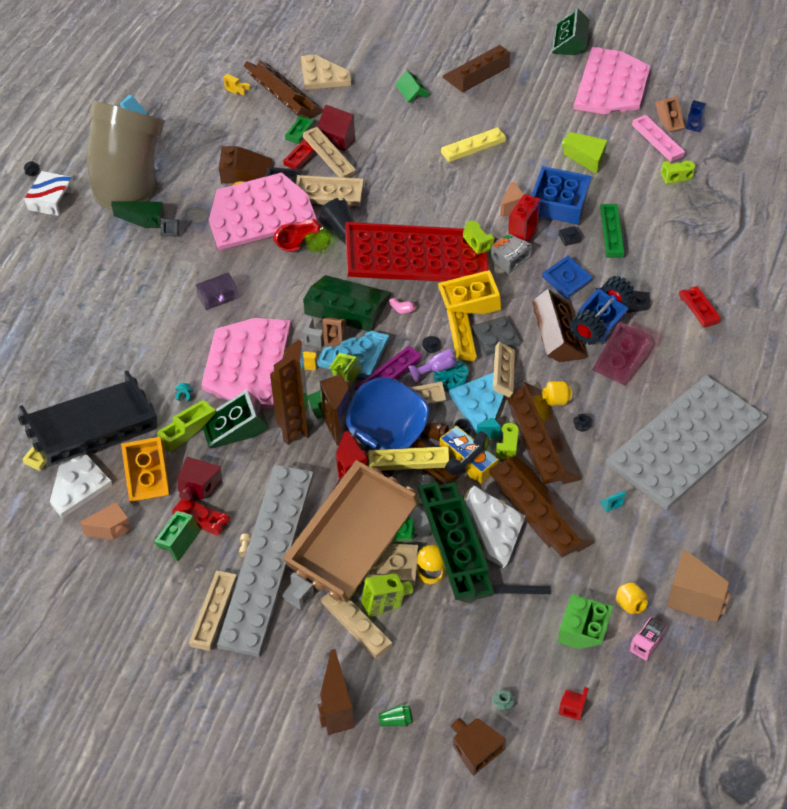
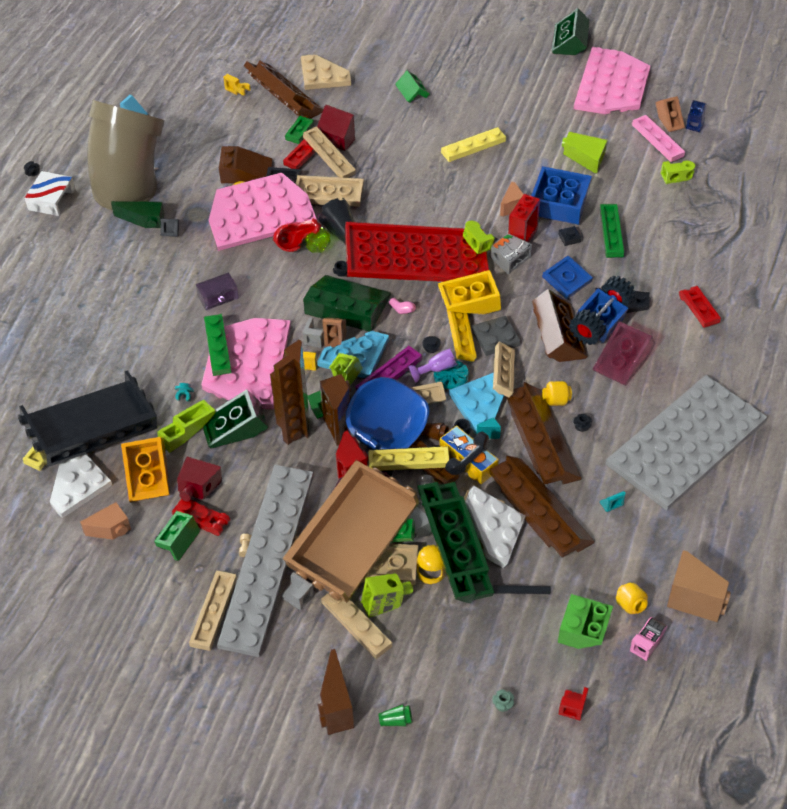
(217, 345): none -> green plate
(340, 268): none -> black plate
(476, 743): reddish brown torso -> none
(479, 69): reddish brown slope -> none
(509, 441): lime leg -> none

